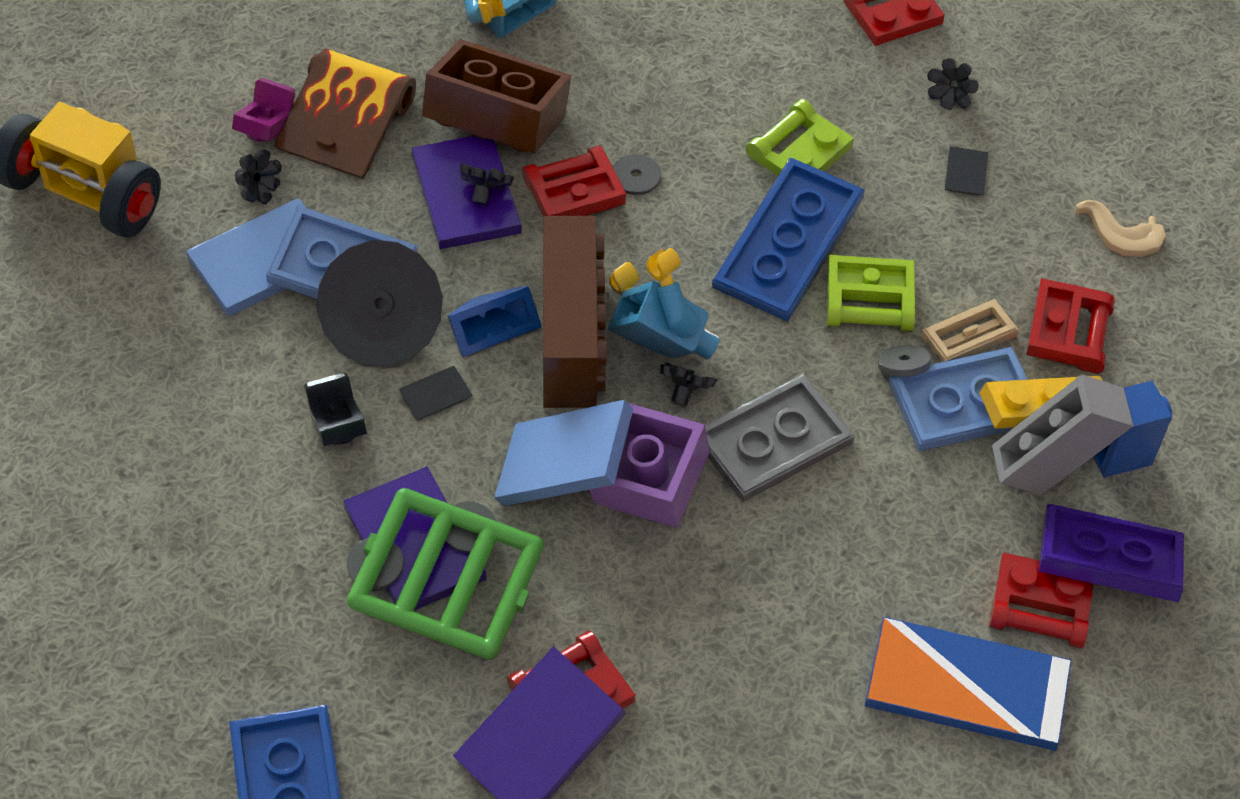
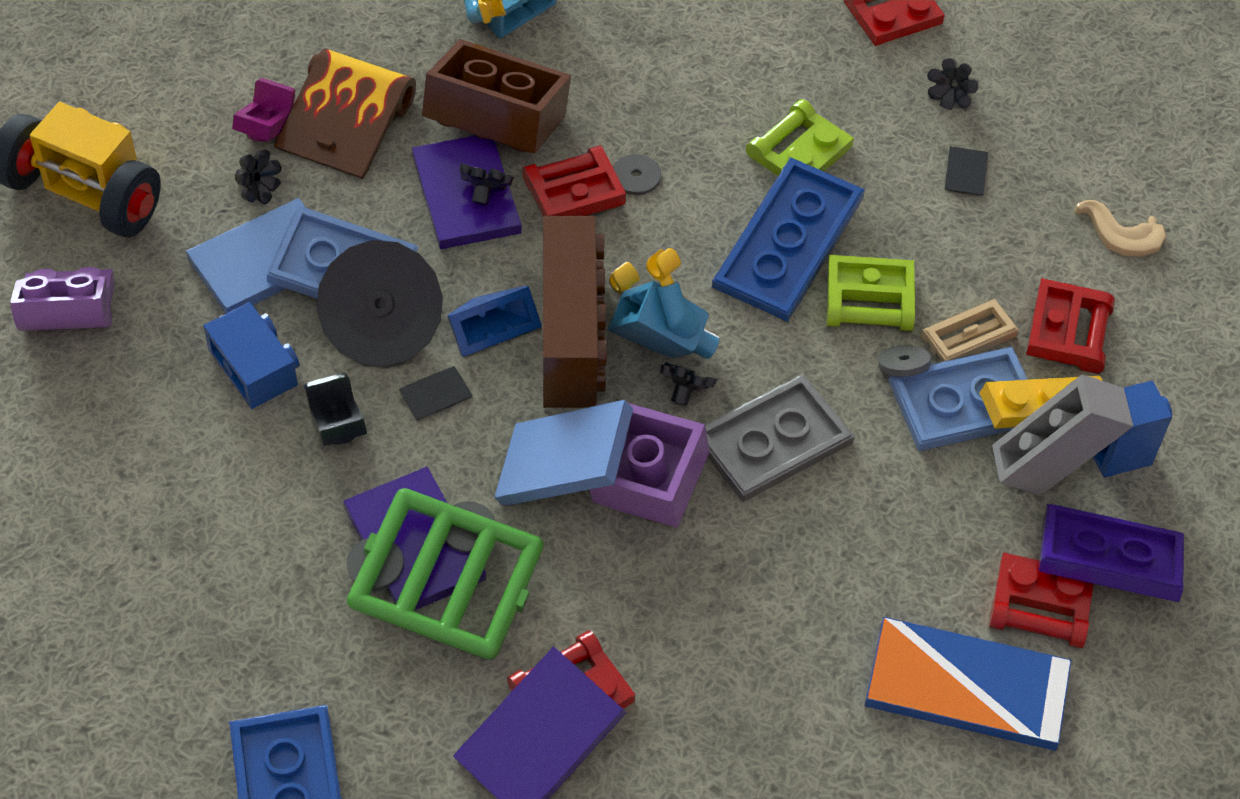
(63, 299): none -> medium lavender brick
(252, 354): none -> blue brick

